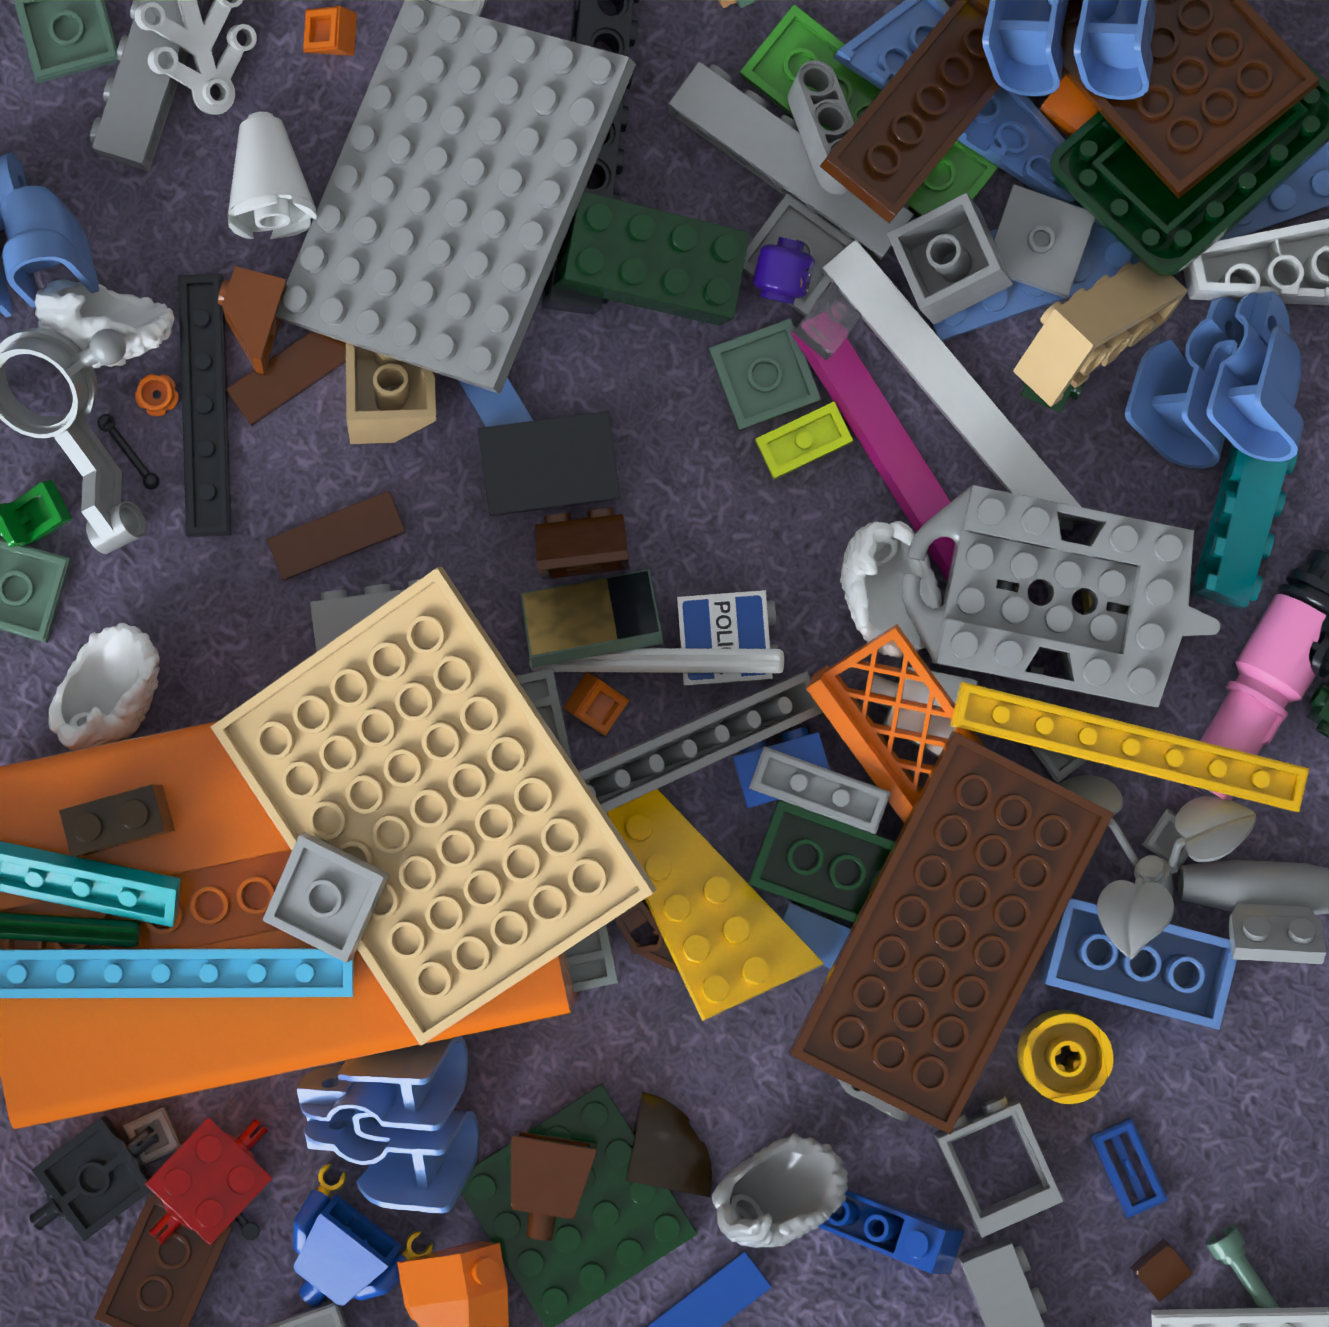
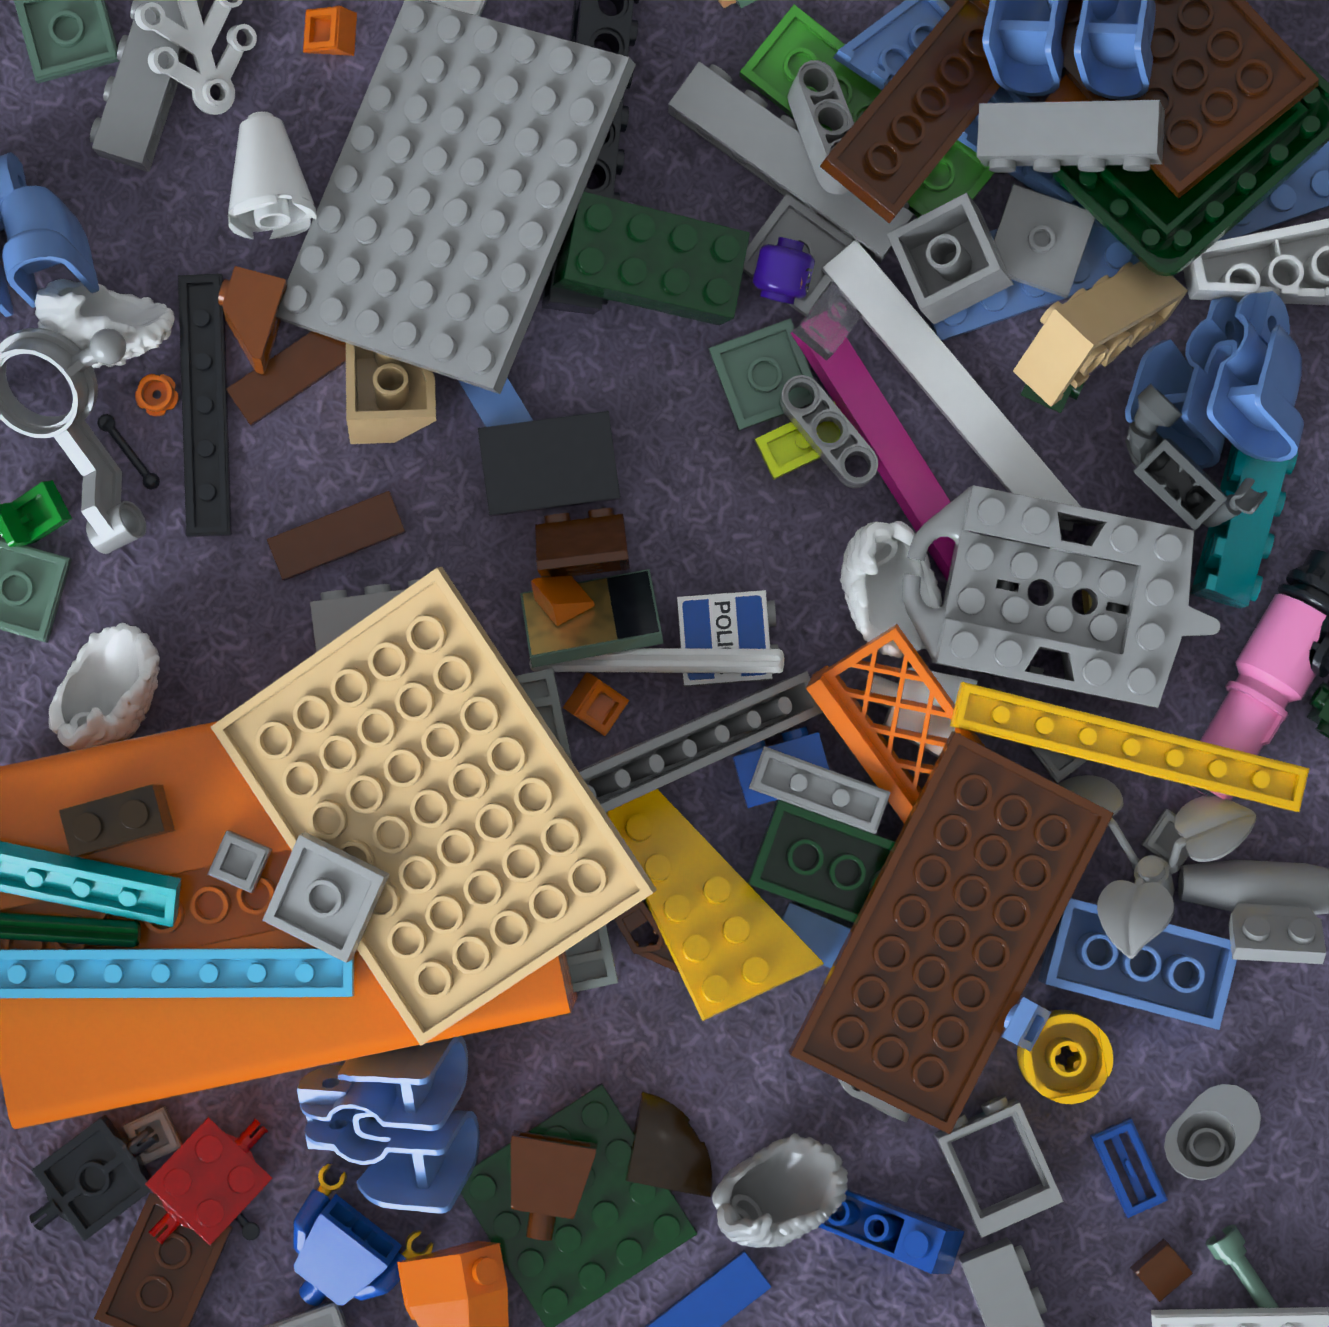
(239, 861): none -> light grey tile
(560, 597): none -> orange slope
(824, 410): none -> light grey beam
(1025, 1023): none -> medium blue plate
(1071, 135): none -> light grey brick
(1174, 474): none -> dark grey torso
(1213, 1132): none -> light grey piece

